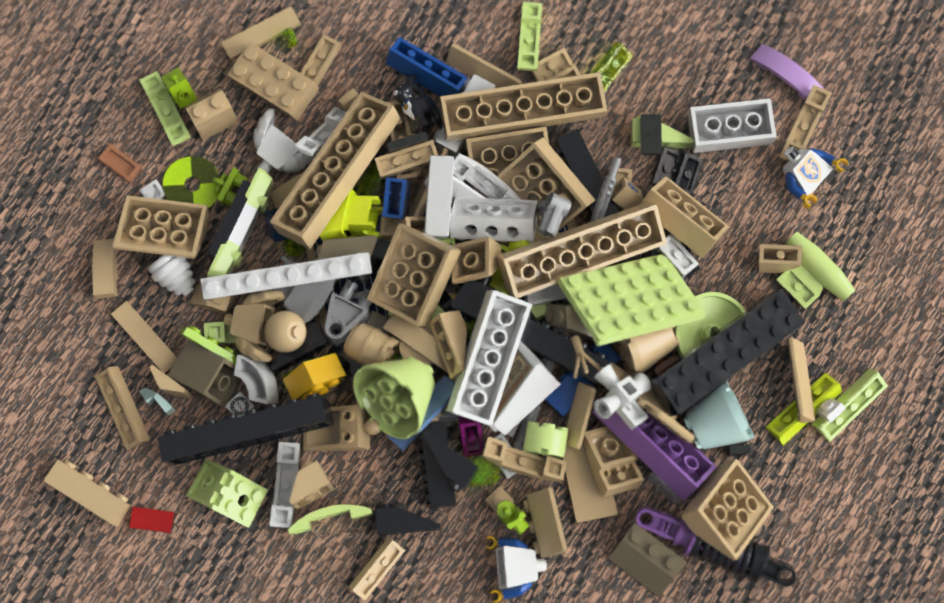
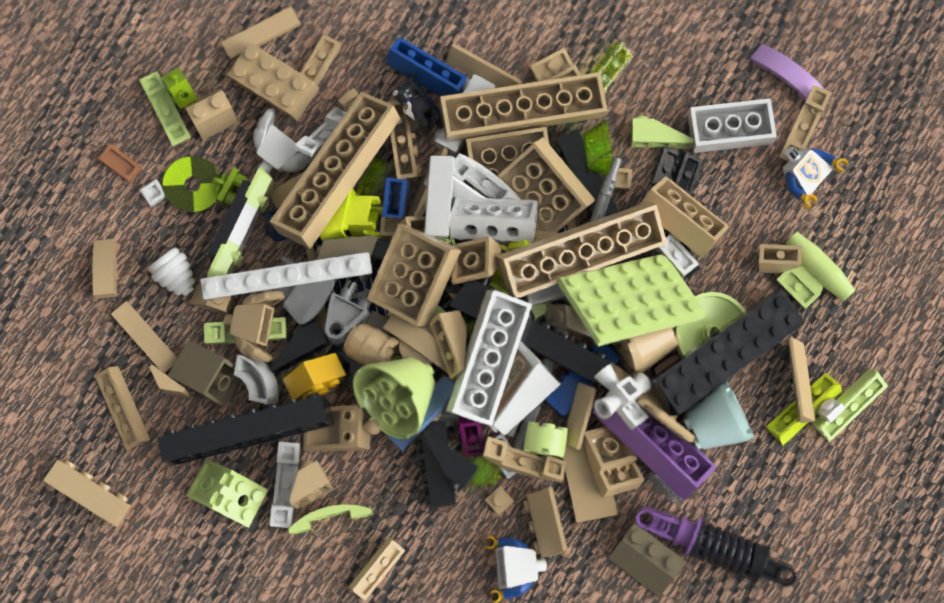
(151, 396): light aqua slope -> none
(152, 520): red tile -> none
(161, 227): tan slope -> none
(210, 343): lime plate -> none
(239, 405): tile -> none
(285, 331): tan brick -> none
(290, 37): clear neon green tile -> none
(292, 248): clear neon green tile -> none
(398, 521): black slope -> none
(405, 159): tan plate -> none
(407, 142): pearl dark grey tile -> none
(511, 516): lime hips -> none
(529, 36): yellowish green slope -> none
(552, 210): light grey piece -> none
(580, 355): tan plant -> none
(598, 148): none -> clear neon green slope
(626, 194): tan brick -> none
(651, 134): pearl dark grey tile -> none
(728, 509): tan slope -> none
(738, 450): pearl dark grey tile -> none

